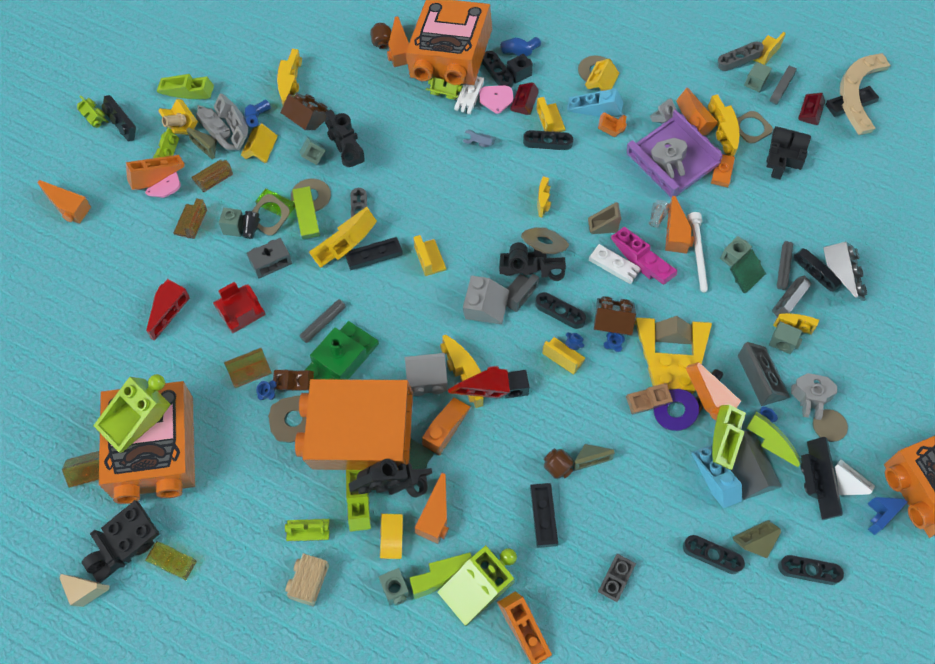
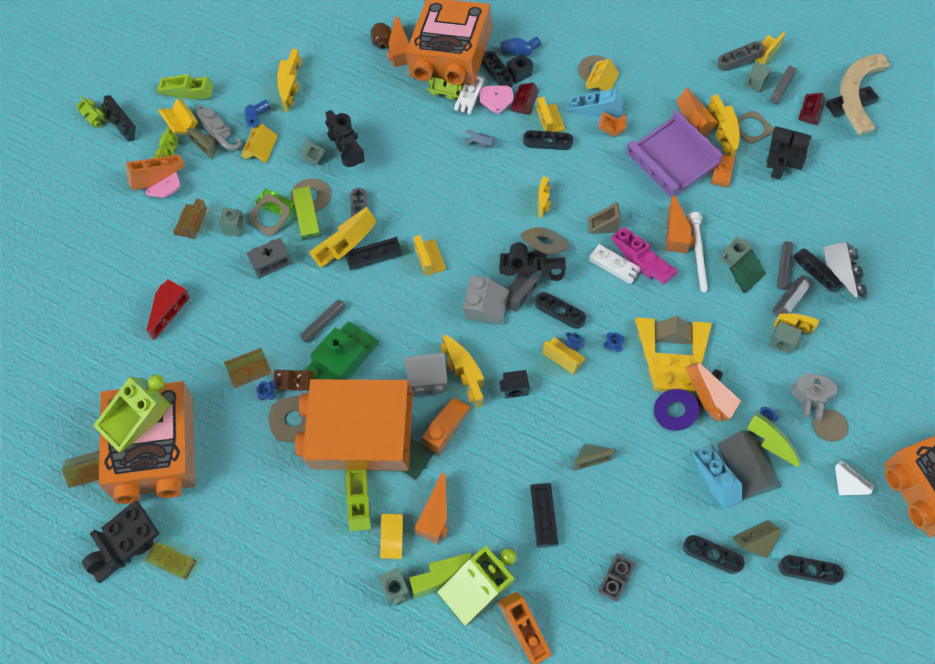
(70, 205): orange slope -> none
(80, 590): tan slope -> none
(174, 120): tan pin -> none
(212, 175): clear orange panel -> none
(227, 109): light grey slope -> none
(238, 306): red panel -> none
(250, 224): black cone -> none
(304, 111): reddish brown slope -> none
(307, 530): lime hinge -> none
(307, 579): tan brick -> none
(386, 477): black plate -> none
(489, 383): red slope -> none
(558, 463): reddish brown head -> none
(614, 315): reddish brown slope -> none
(649, 398): medium nougat slope -> none
(658, 213): clear cone -> none
(664, 112): light grey bracket -> none
(670, 157): light grey hinge -> none
(727, 435): lime slope -> none
(762, 374): dark grey slope -> none
(820, 478): black bracket -> none
(886, 510): blue slope -> none

